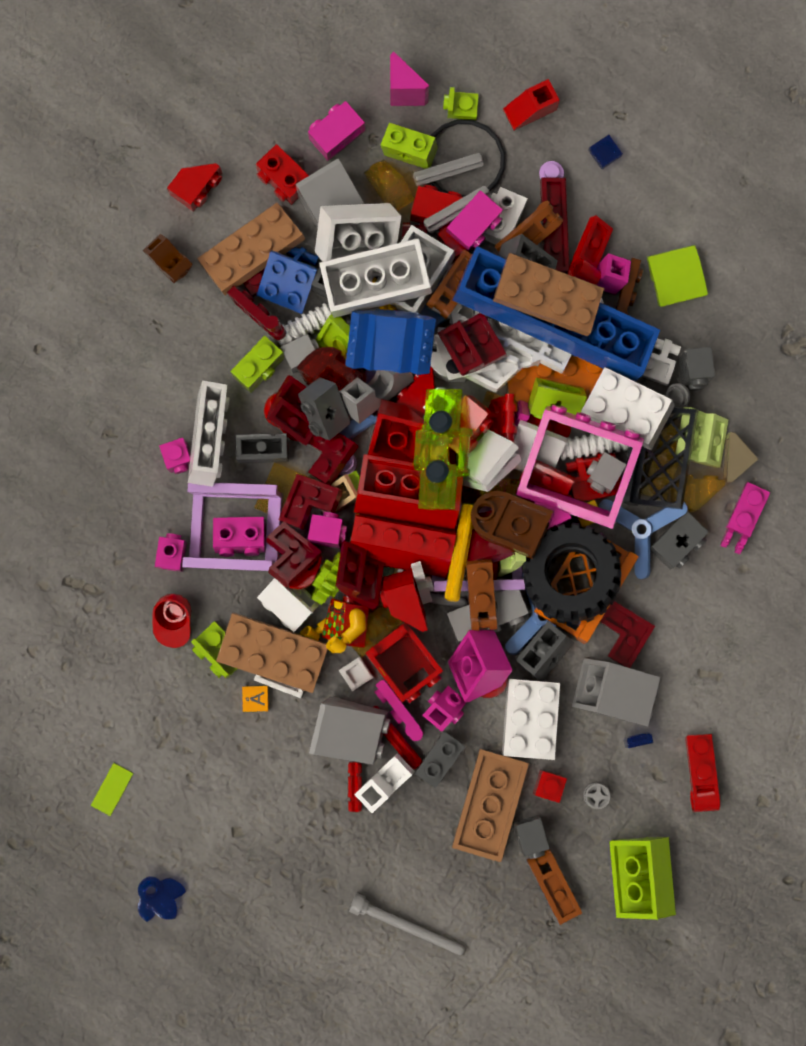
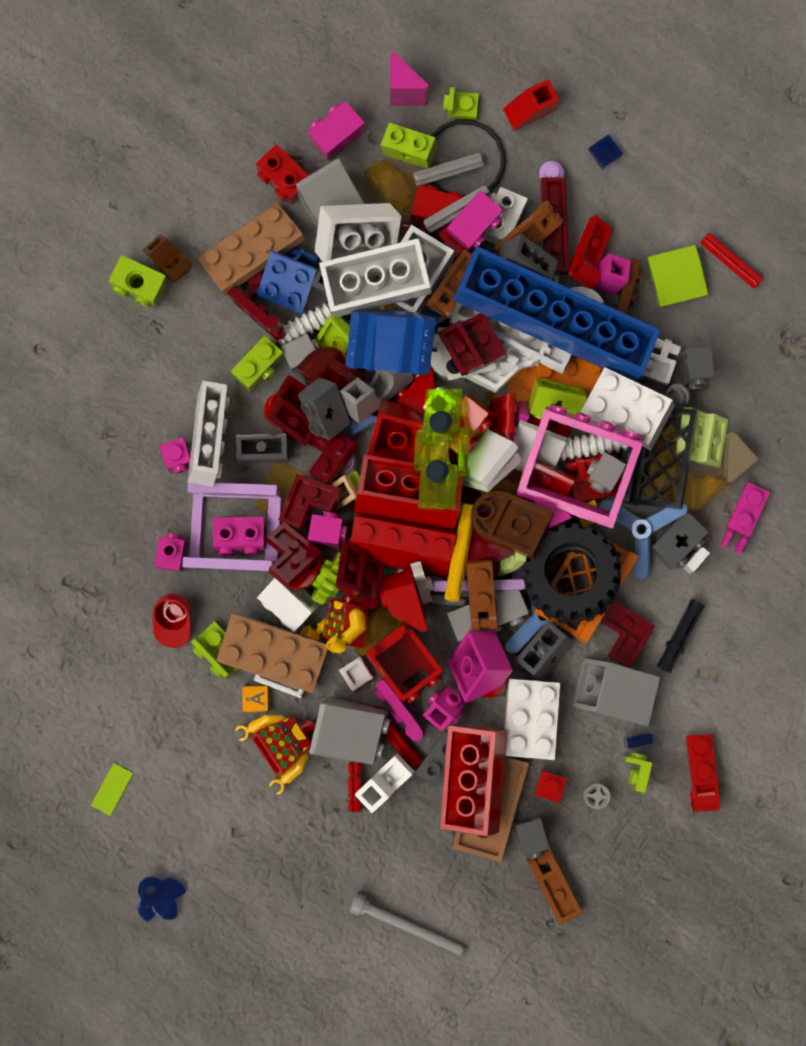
(129, 270): none -> lime brick
(194, 183): red slope -> none
(281, 744): none -> torso
(473, 779): none -> red slope
(548, 294): medium nougat plate -> none
(639, 776): none -> lime bracket
(642, 878): lime slope -> none
(678, 640): none -> black pin
(695, 560): none -> white tile
(731, 260): none -> red axle

